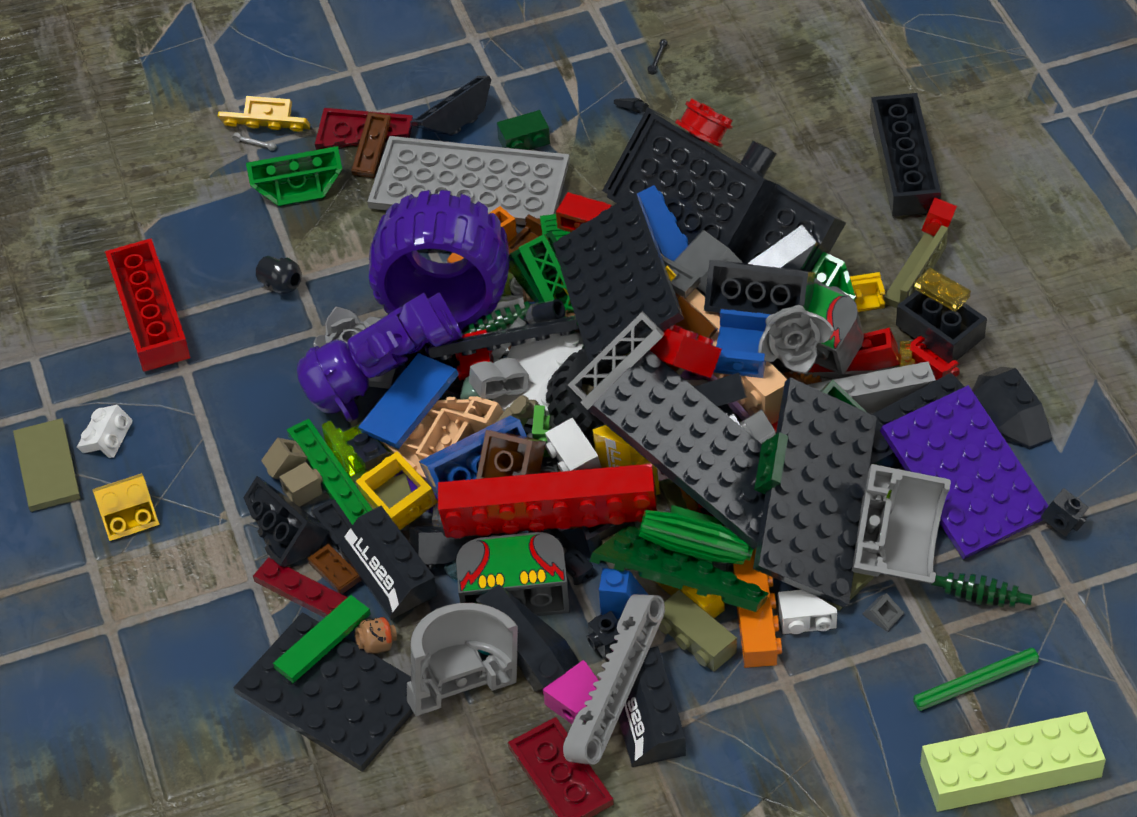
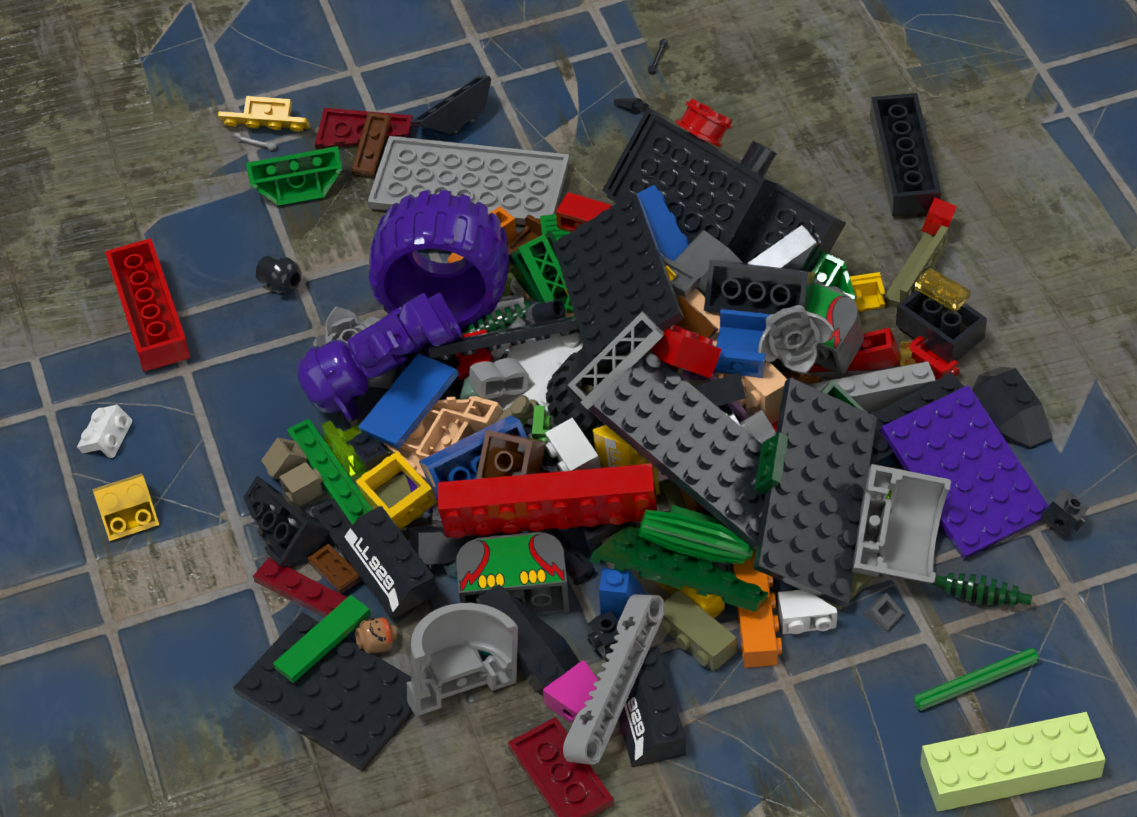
(46, 465): olive tile -> none
(524, 131): dark green brick -> none

